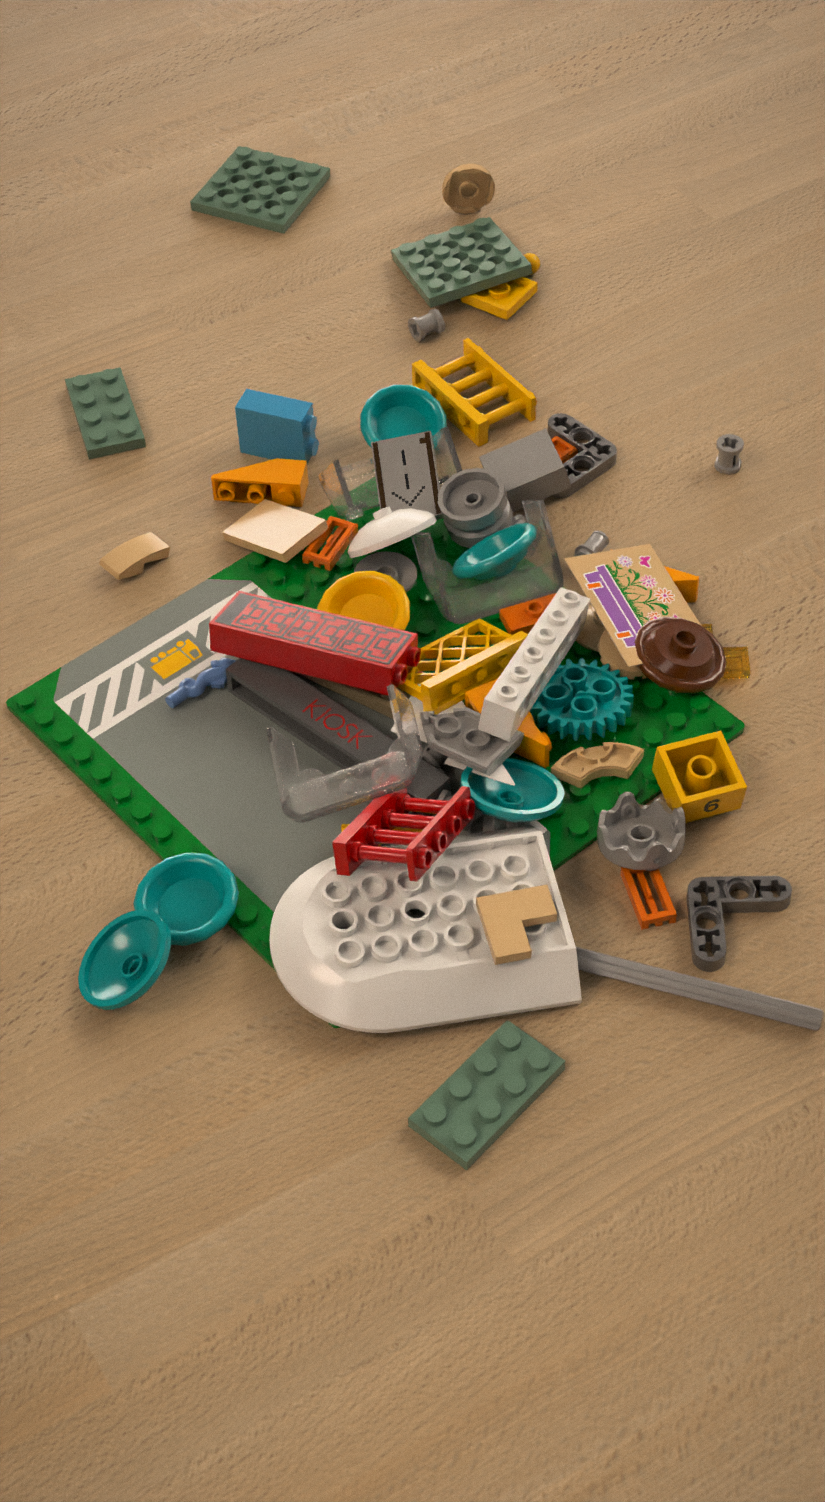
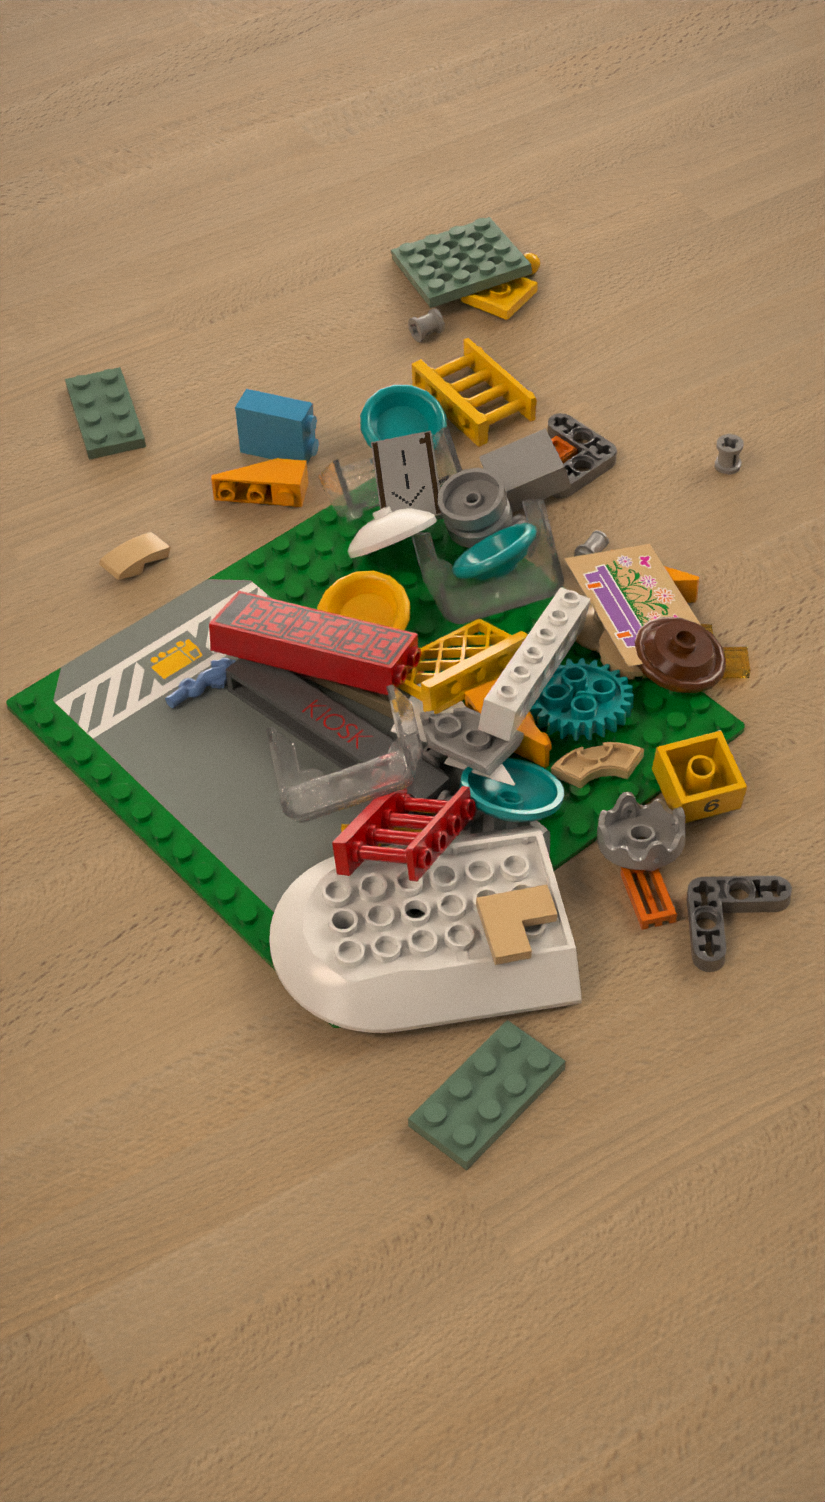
(124, 960): teal dish -> none
(190, 894): teal piece -> none
(261, 189): sand green piece -> none
(275, 530): tan tile -> none
(335, 544): orange tile -> none
(392, 564): light grey dish -> none
(468, 188): tan tile -> none
(524, 615): orange plate -> none
(699, 989): light grey axle -> none

